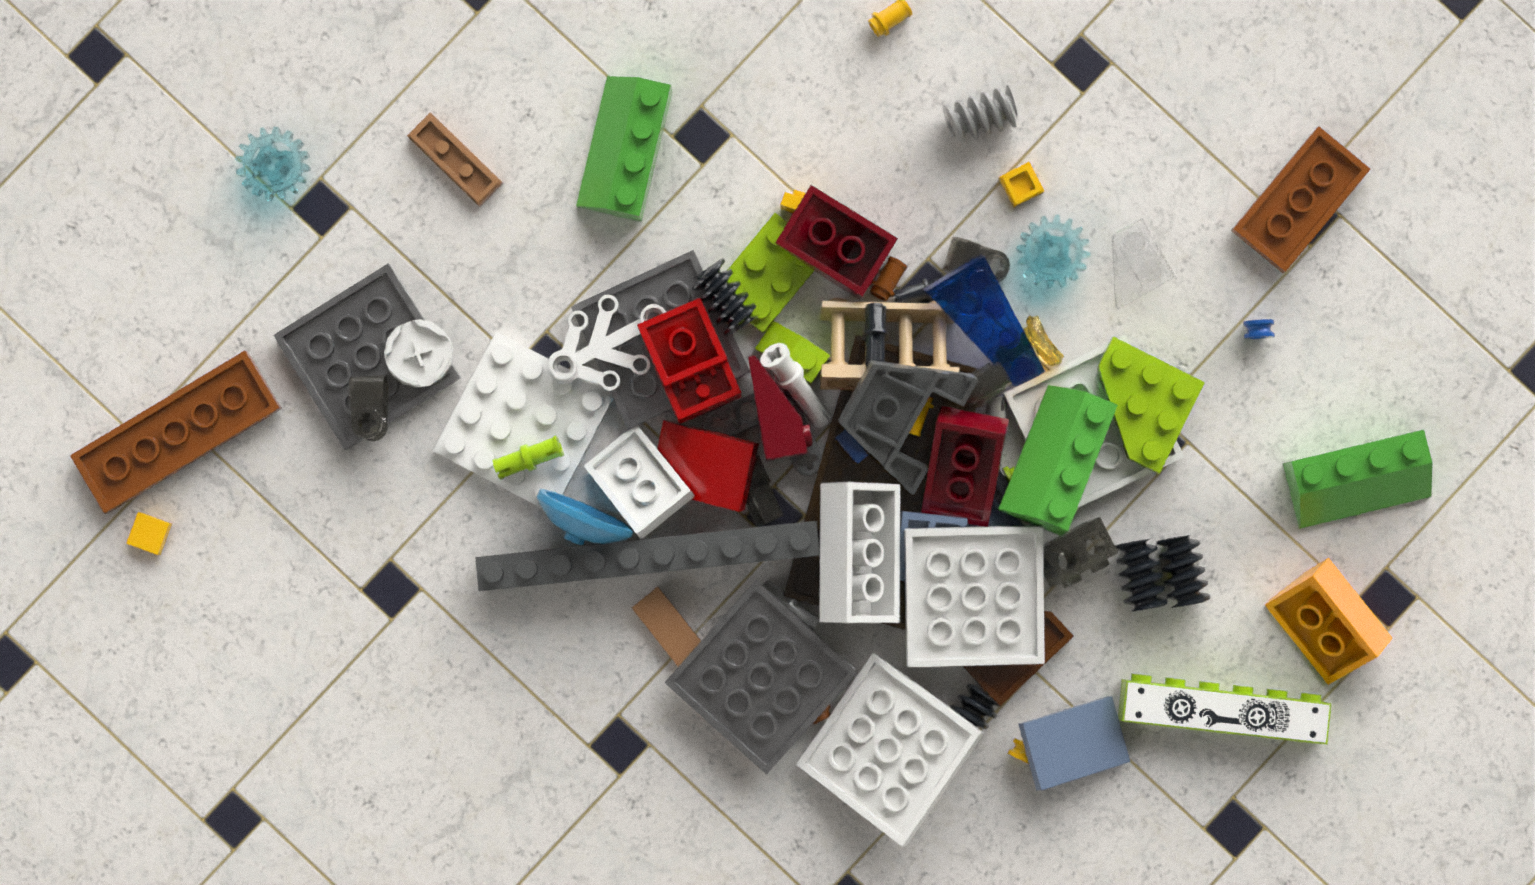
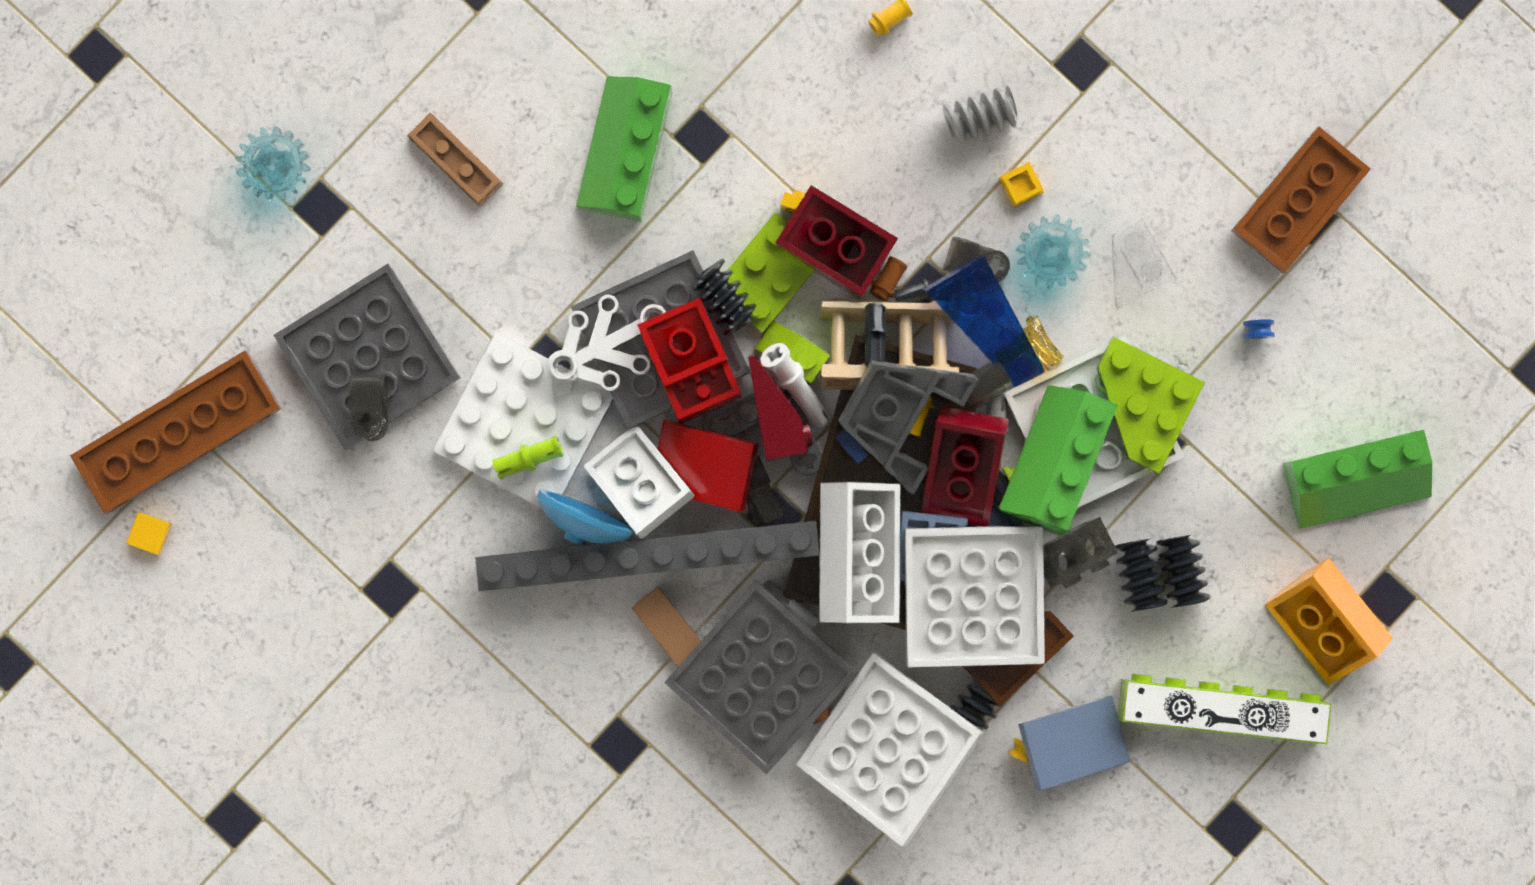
(418, 353): white tile -> none

